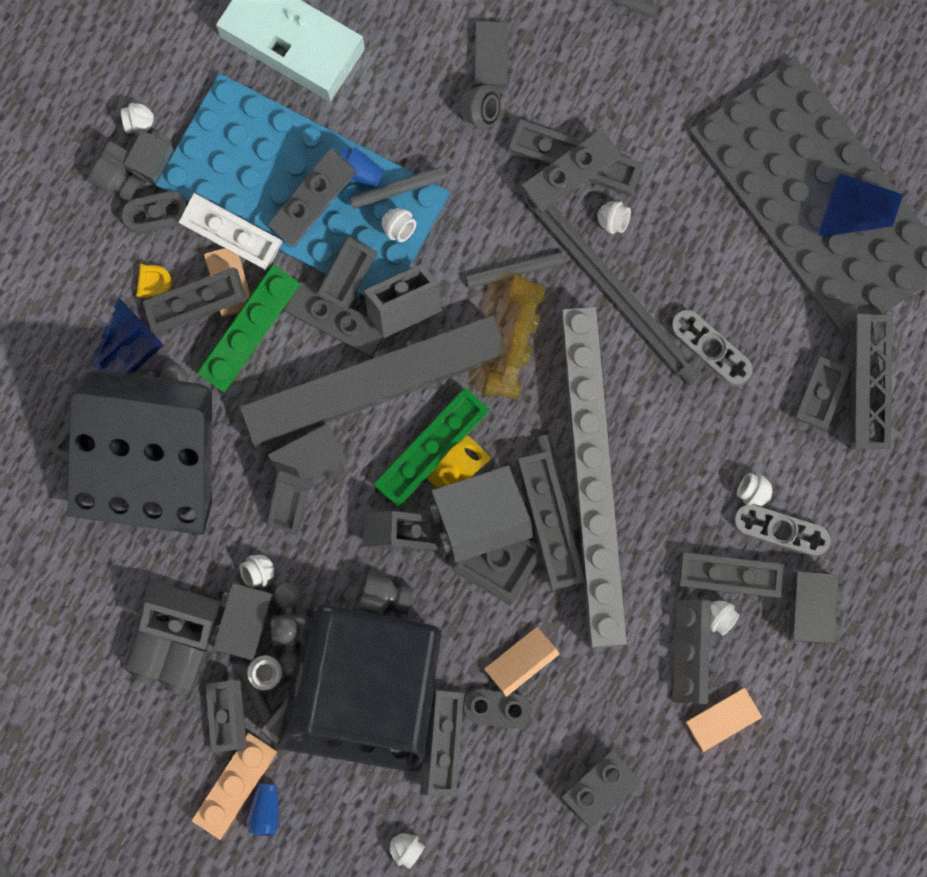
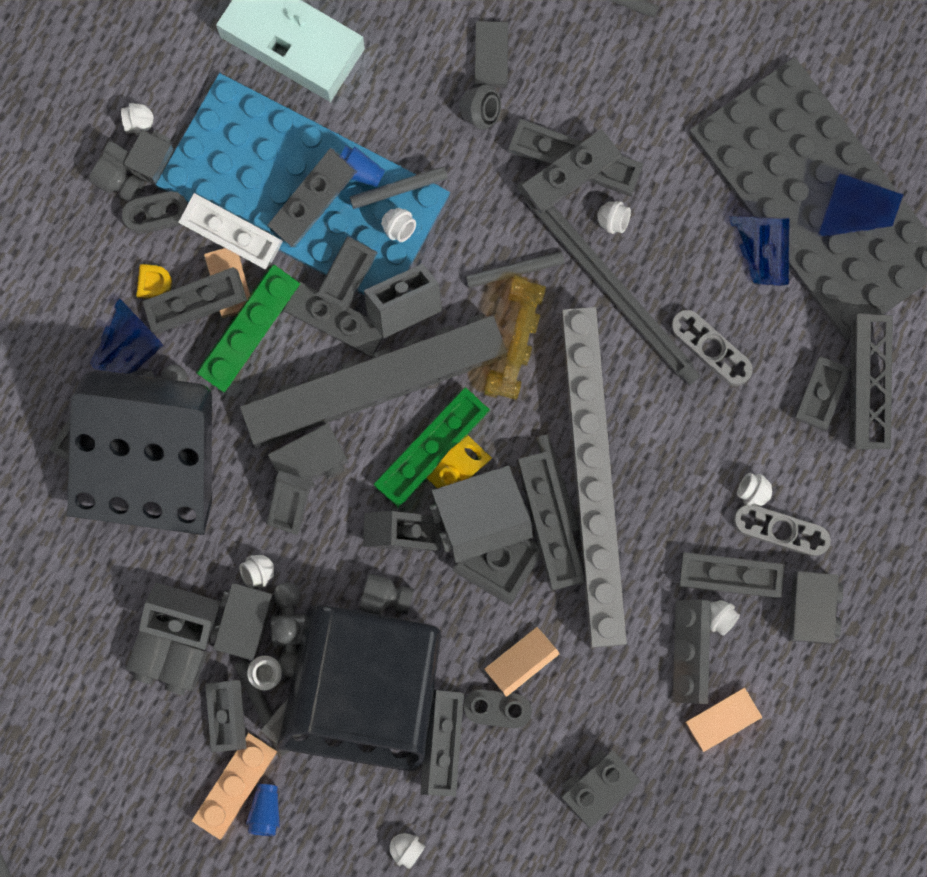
(765, 247): none -> clear blue wing

